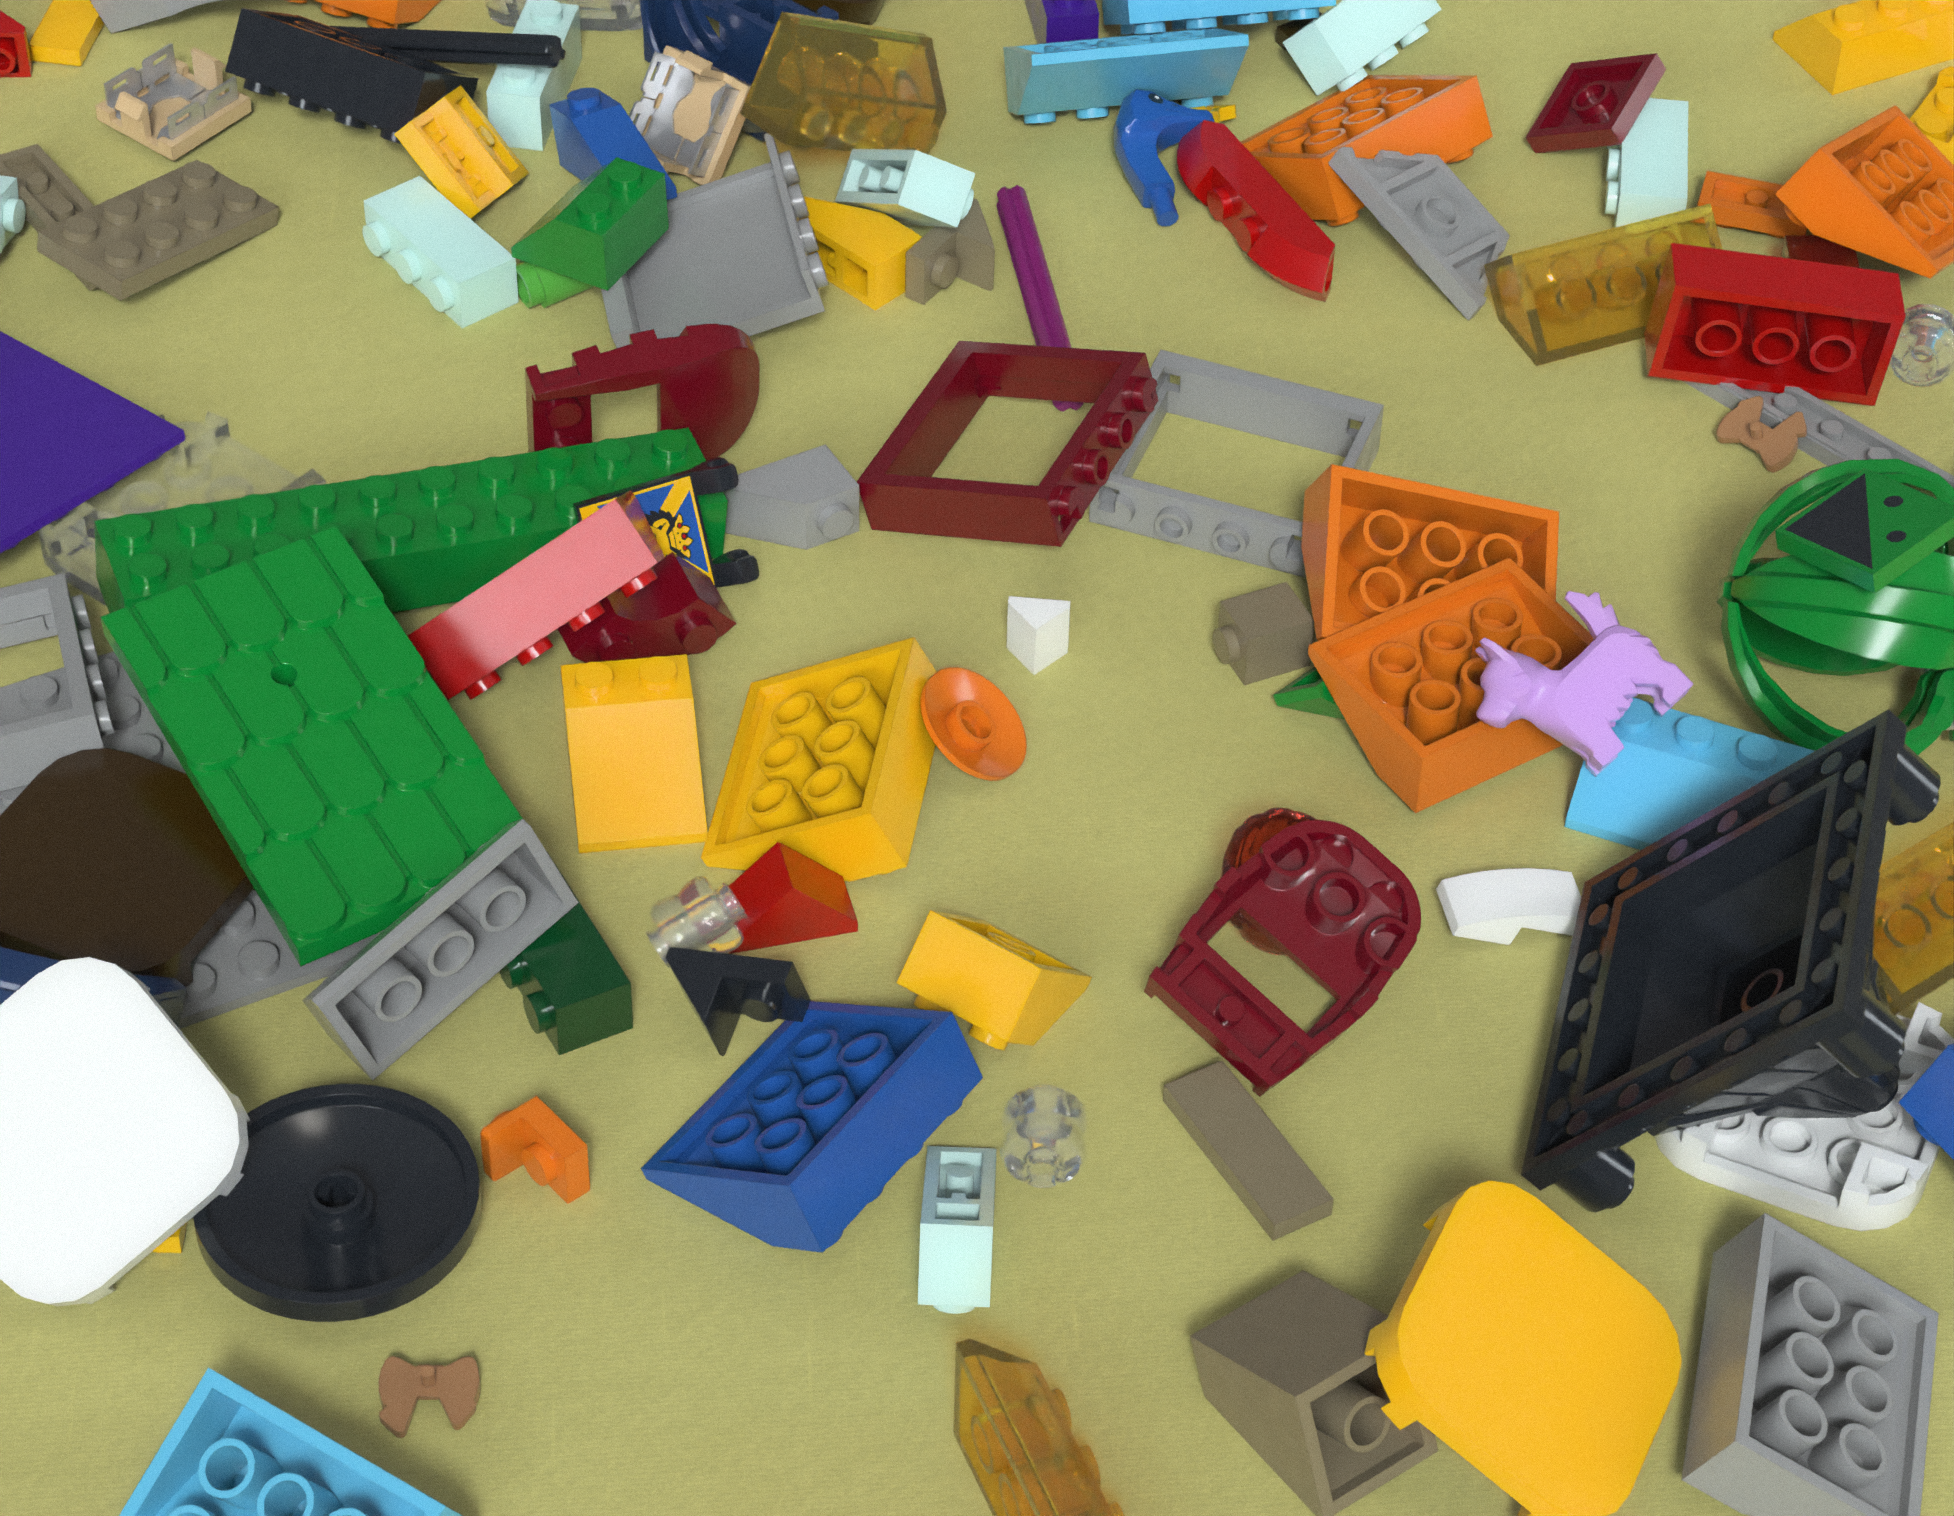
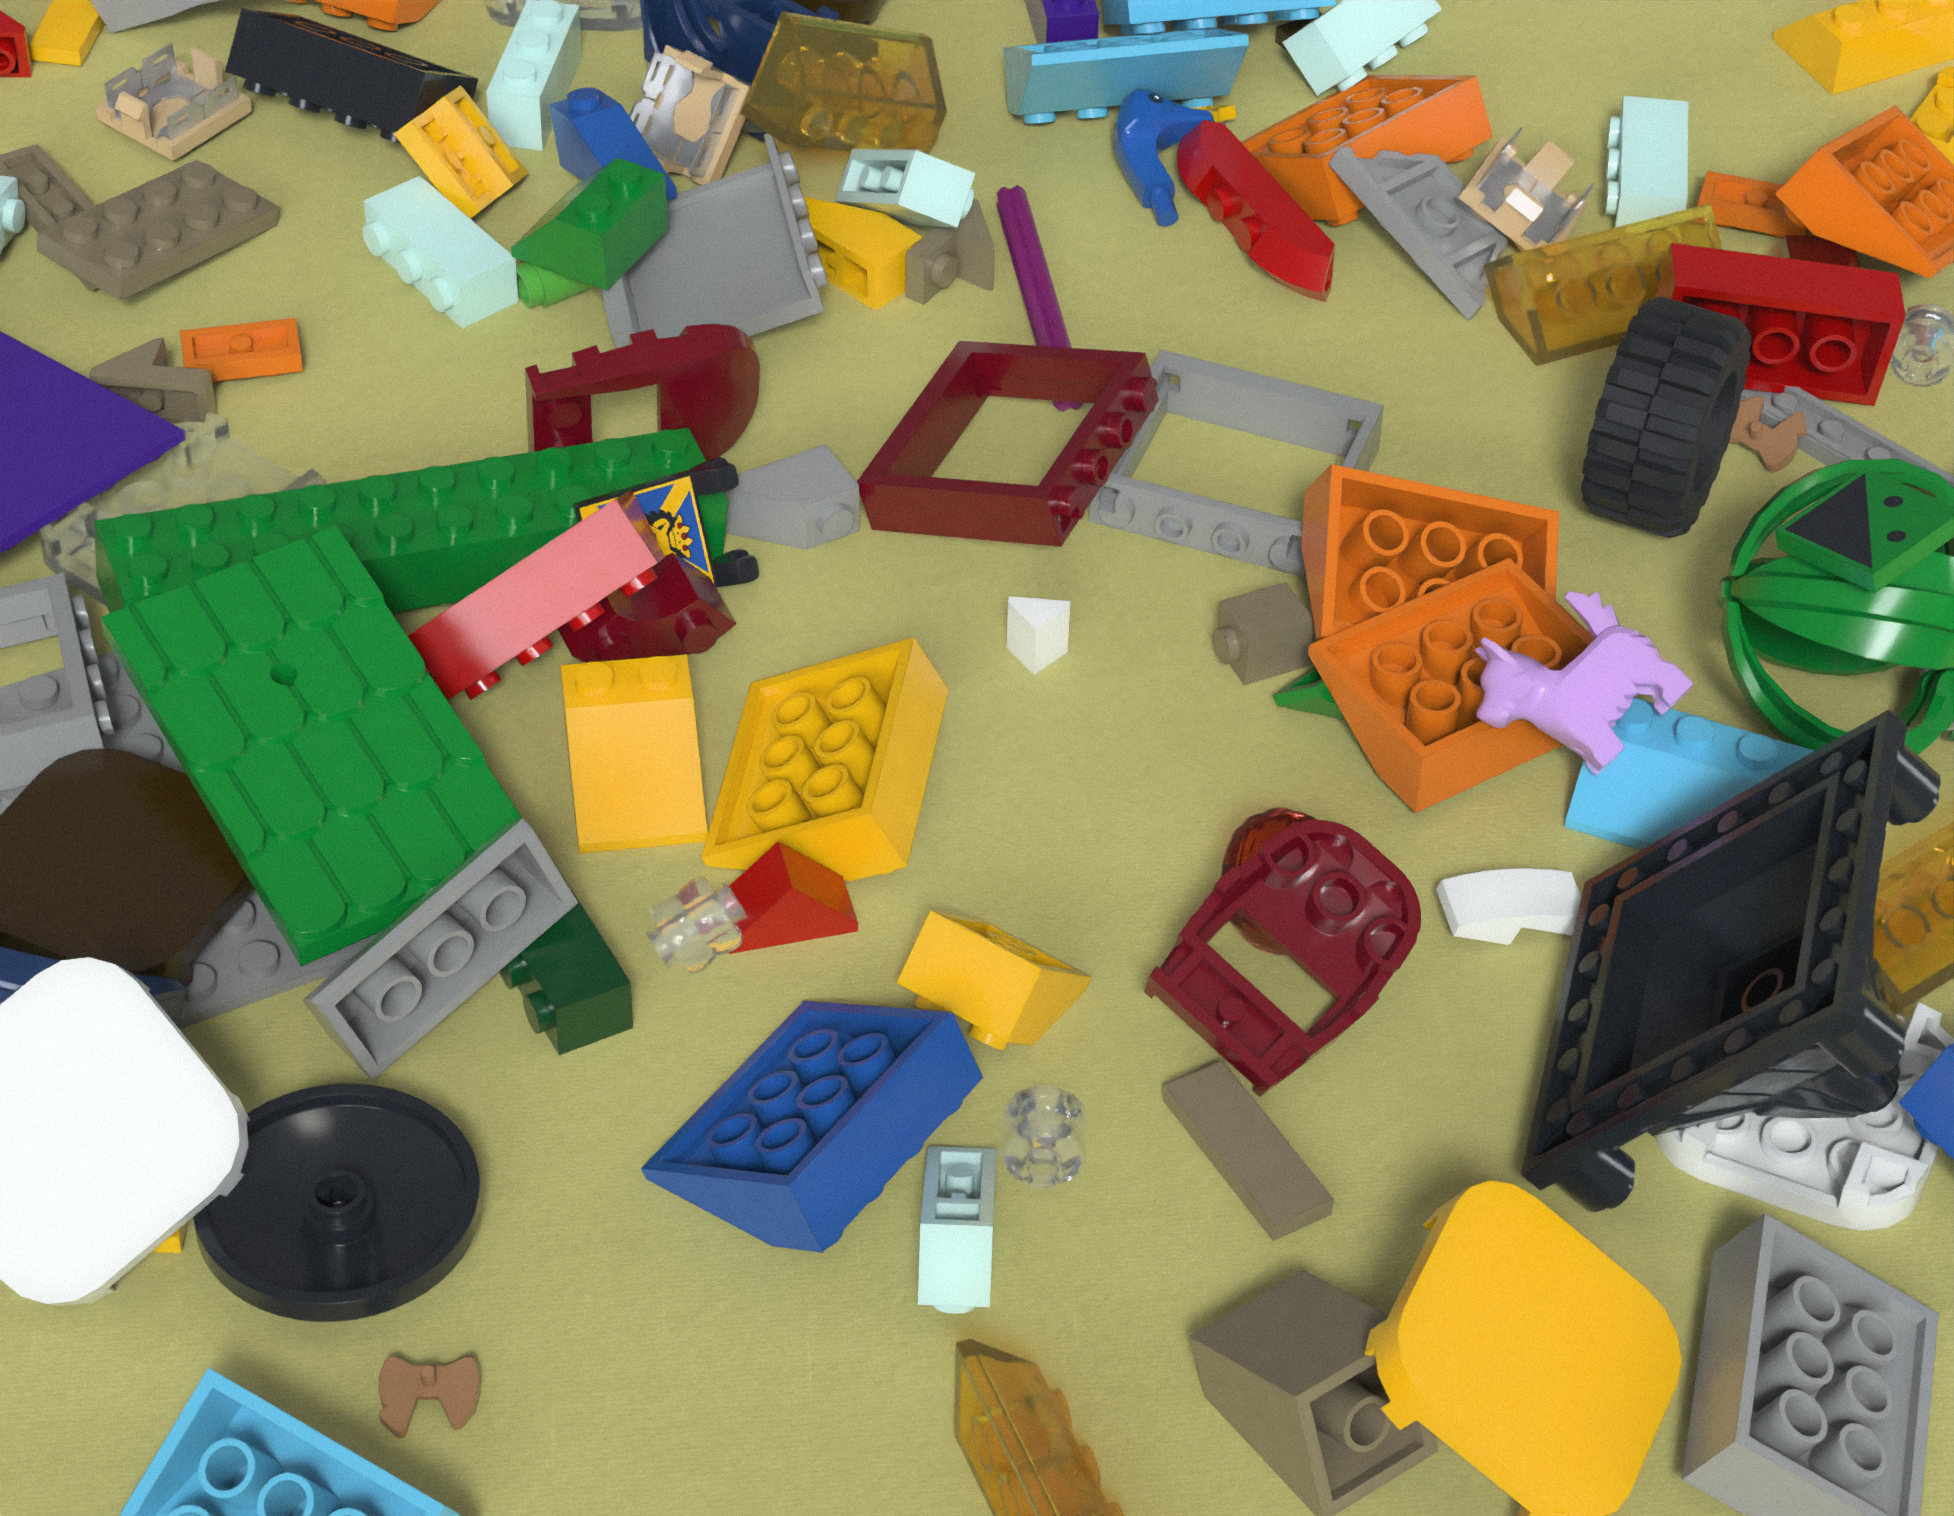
(149, 382): none -> dark tan slope
(244, 349): none -> orange plate
(468, 47): black axle -> none
(540, 1142): orange bracket -> none
(732, 985): black slope -> none
(973, 723): orange dish -> none
(1523, 196): none -> piece
(1596, 103): dark red tile -> none
(1665, 416): none -> black tyre

